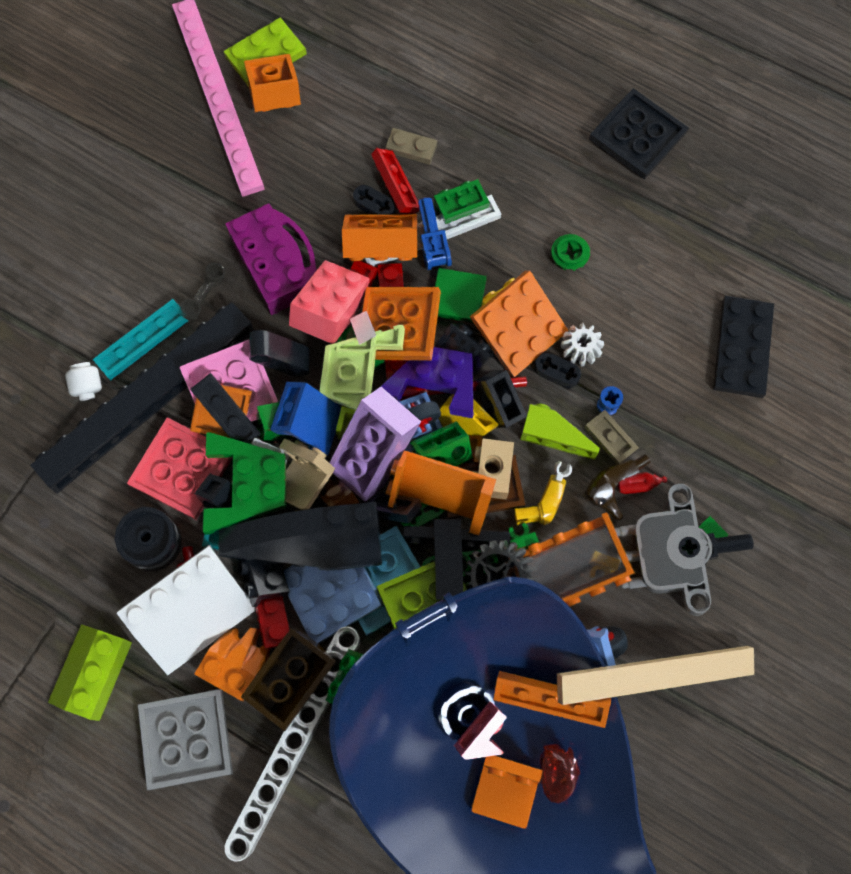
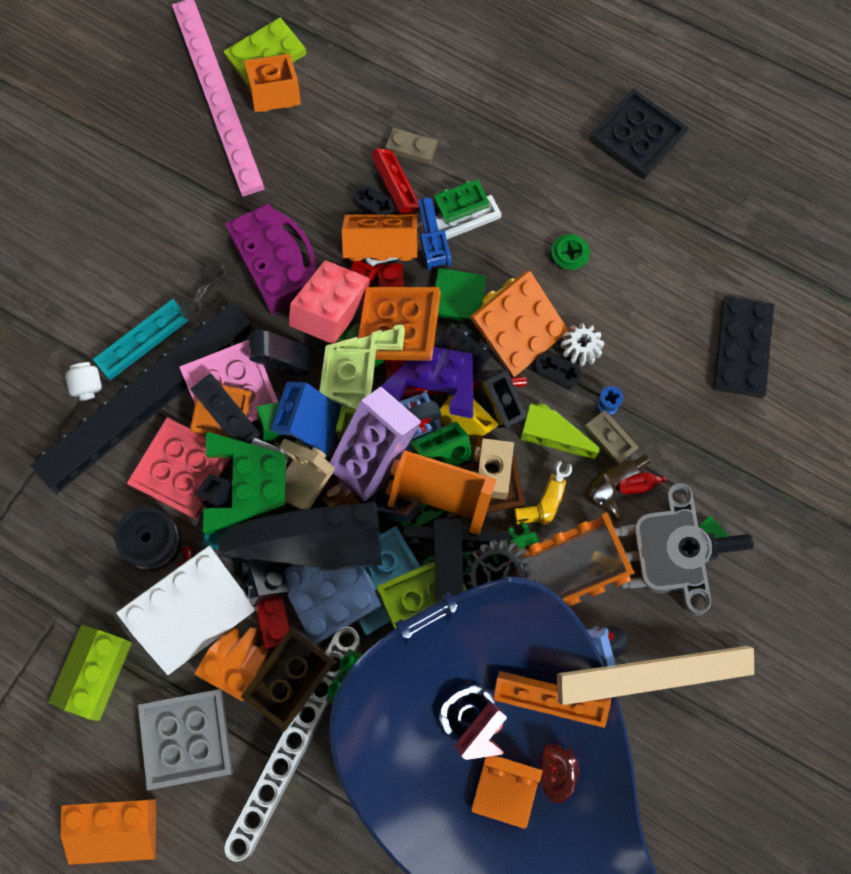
(109, 831): none -> orange slope
(363, 327): white sticker -> none

